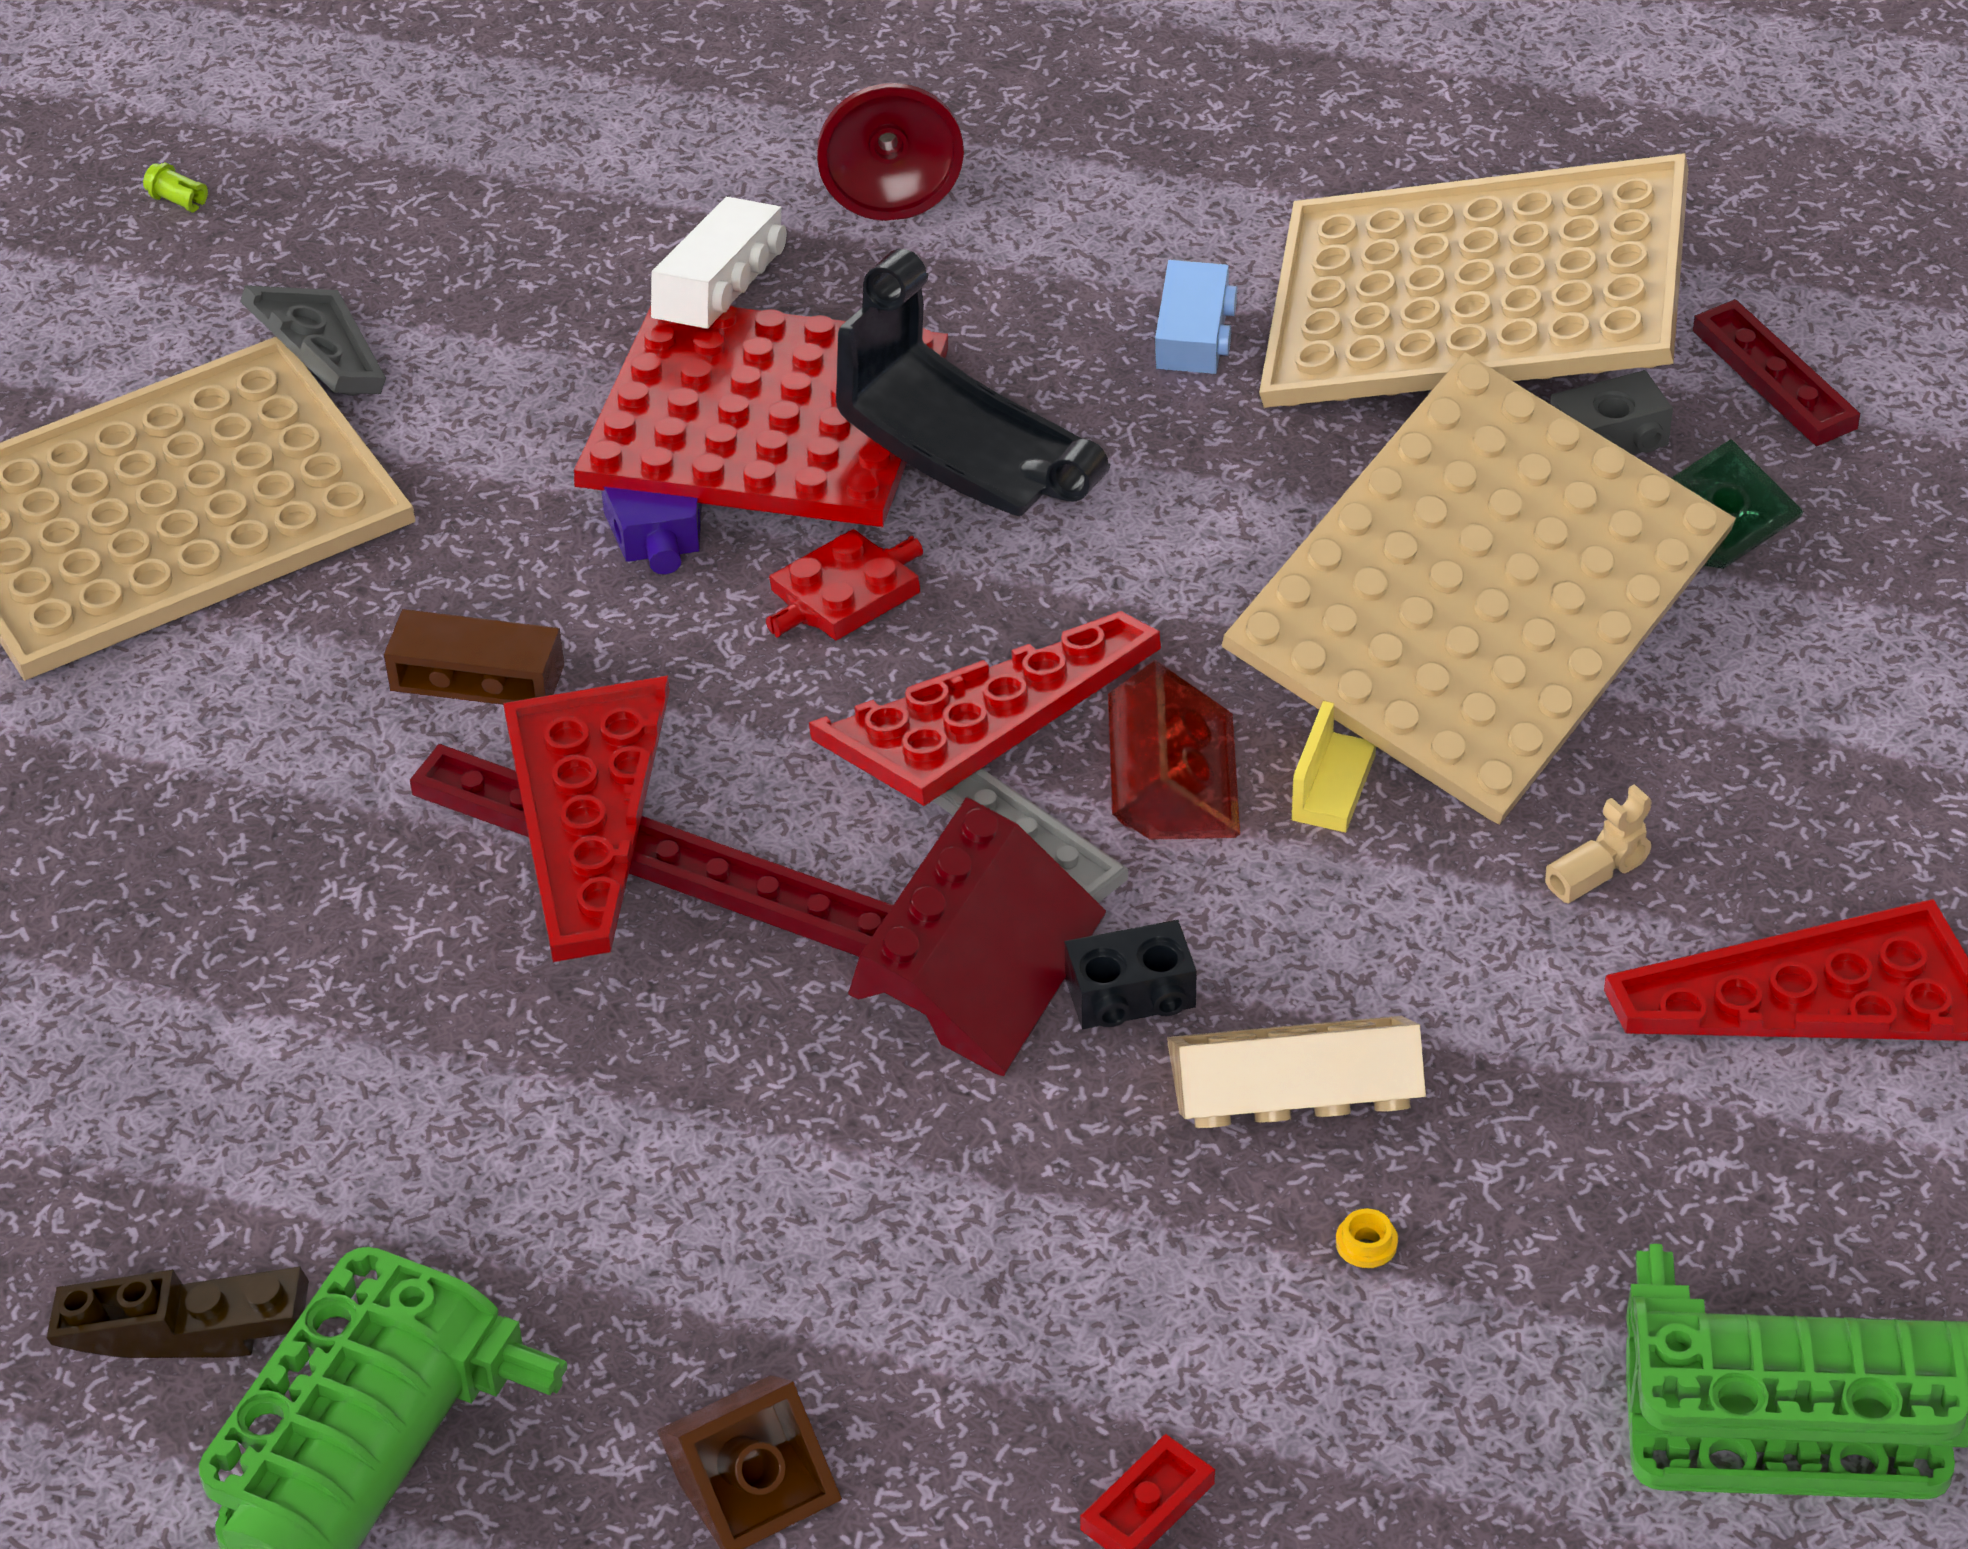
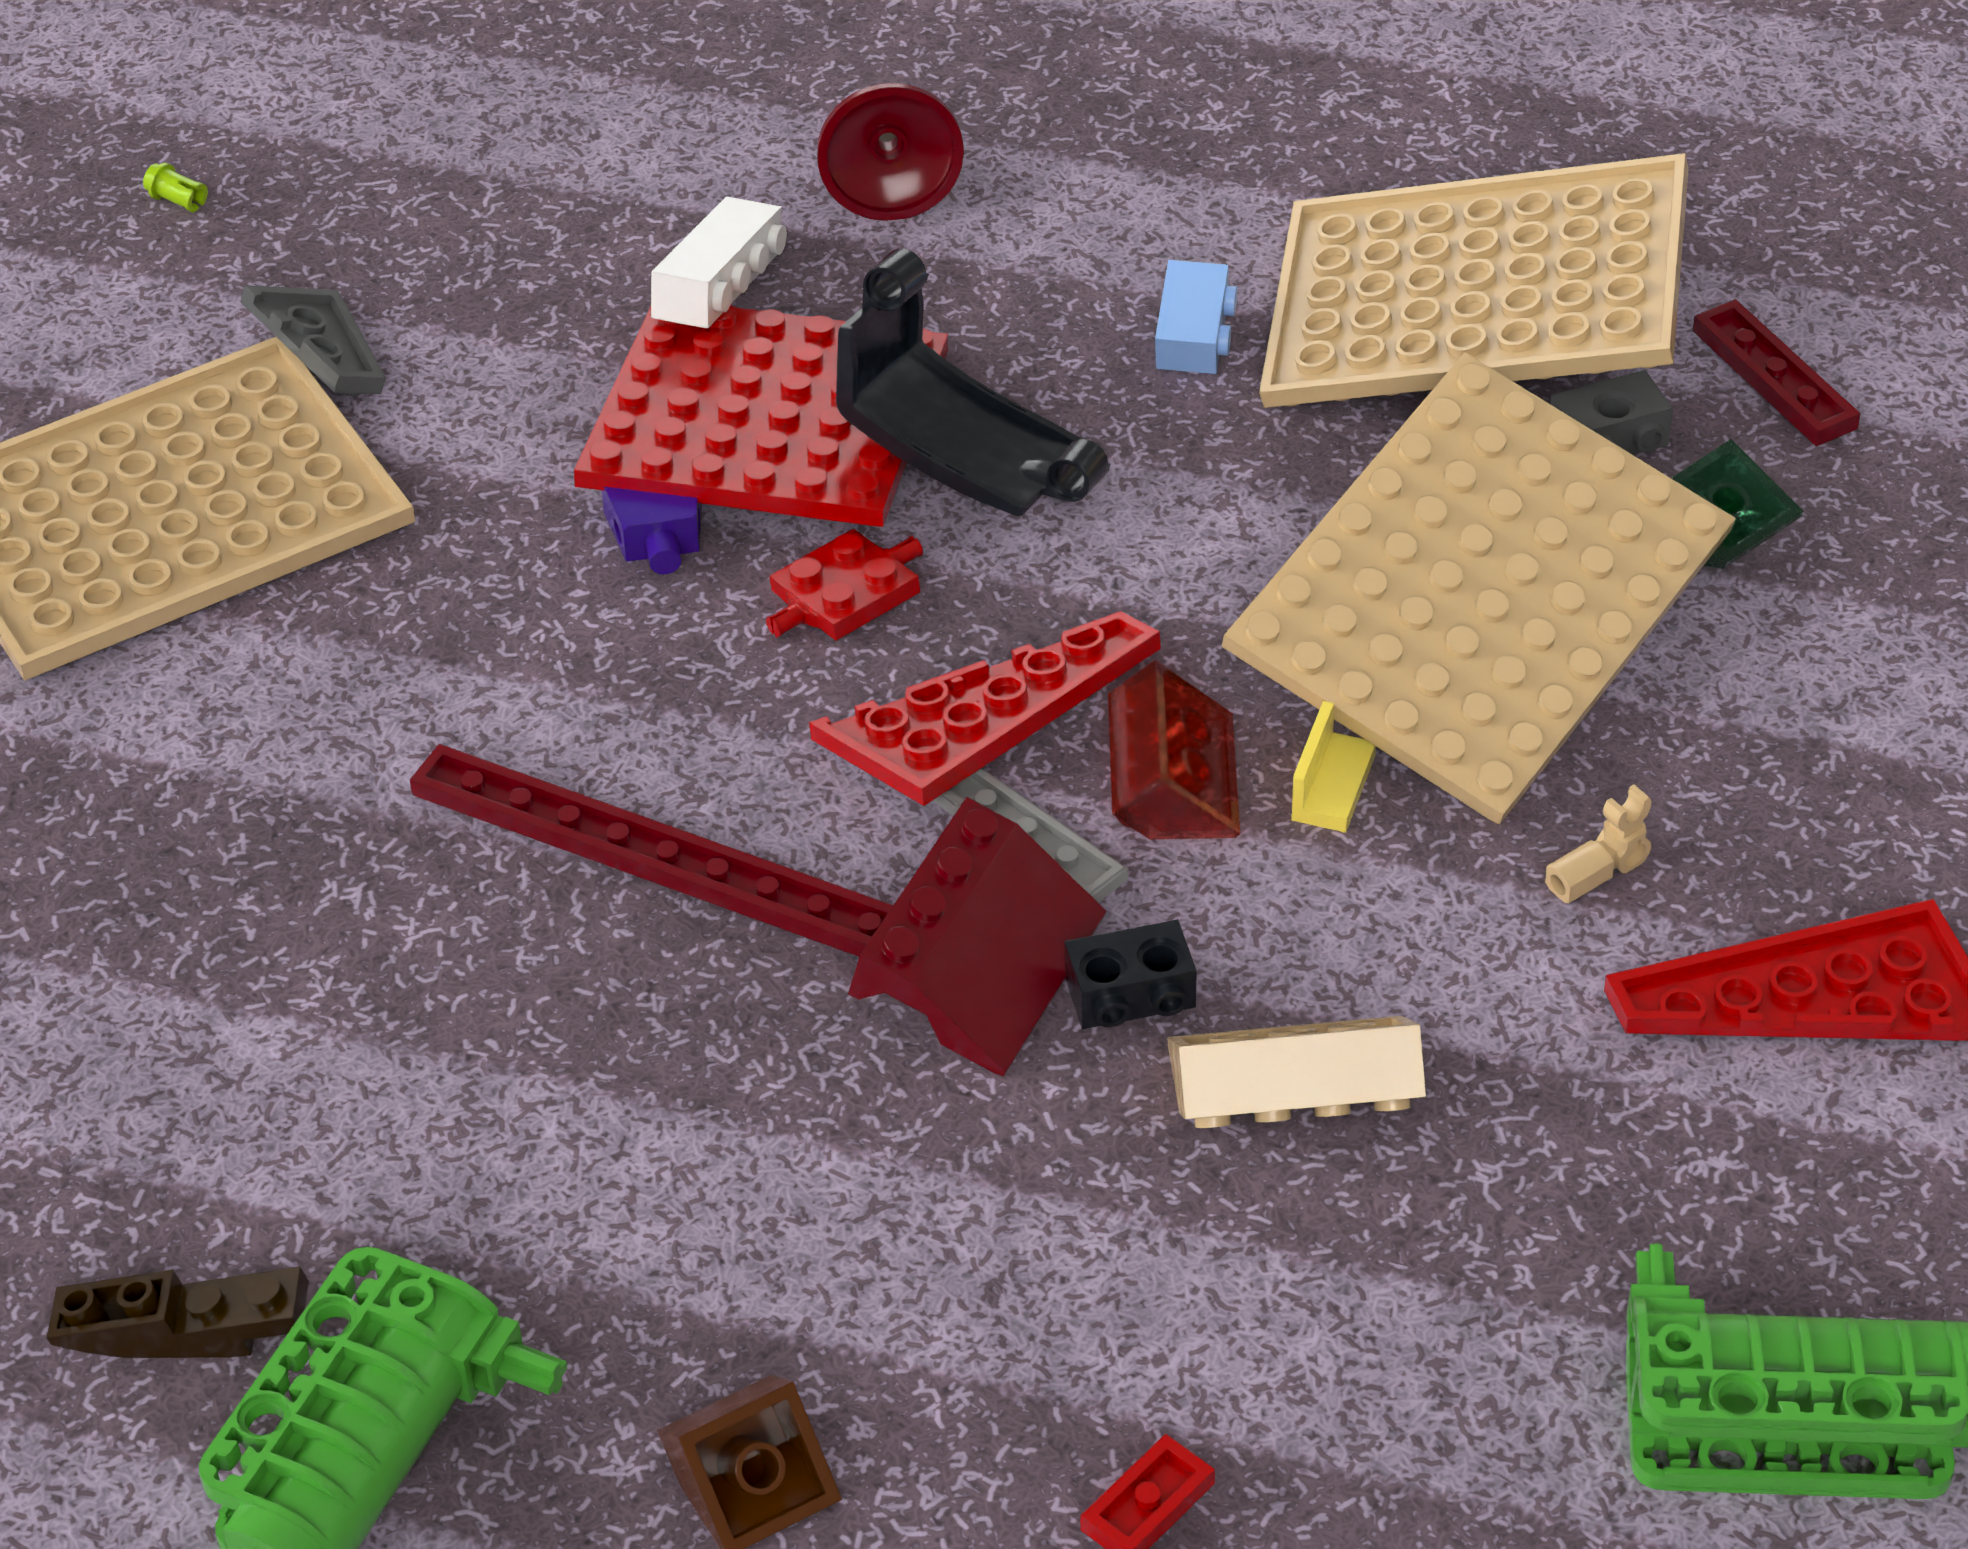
(472, 658): reddish brown brick -> none
(583, 791): red wing -> none
(1369, 1225): yellow plate -> none

